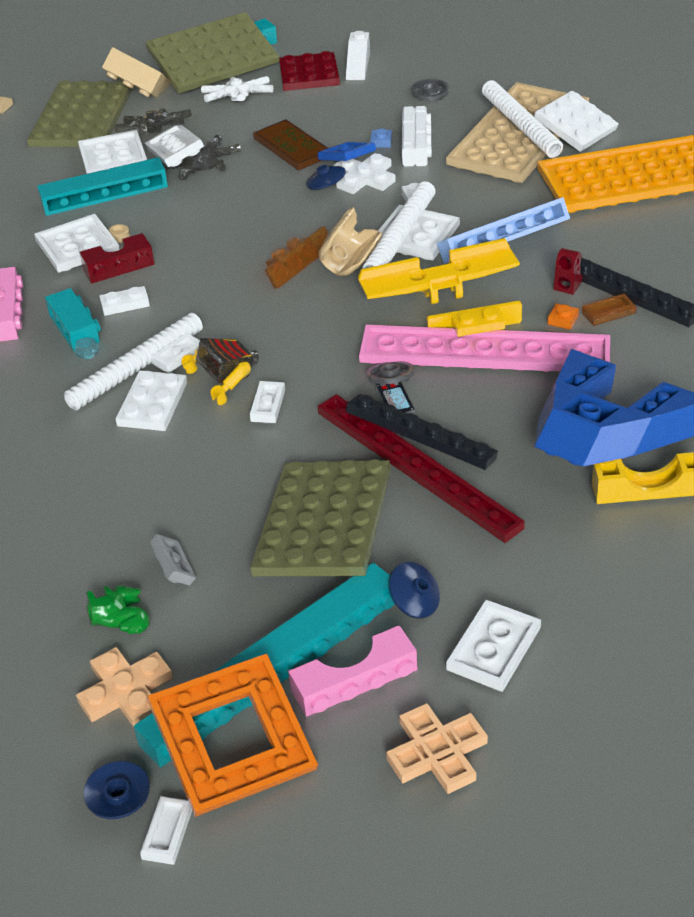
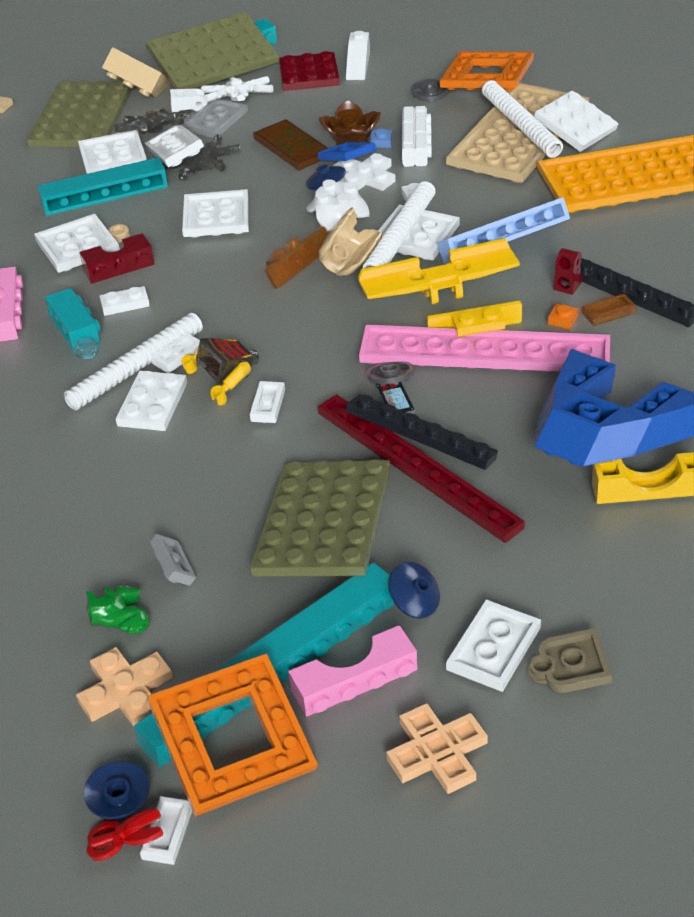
(127, 833): none -> red piece
(187, 99): none -> white leg
(215, 117): none -> light grey tile
(215, 213): none -> white plate
(334, 200): none -> white brick
(350, 123): none -> reddish brown brick
(514, 65): none -> orange plate
(571, 662): none -> dark tan plate

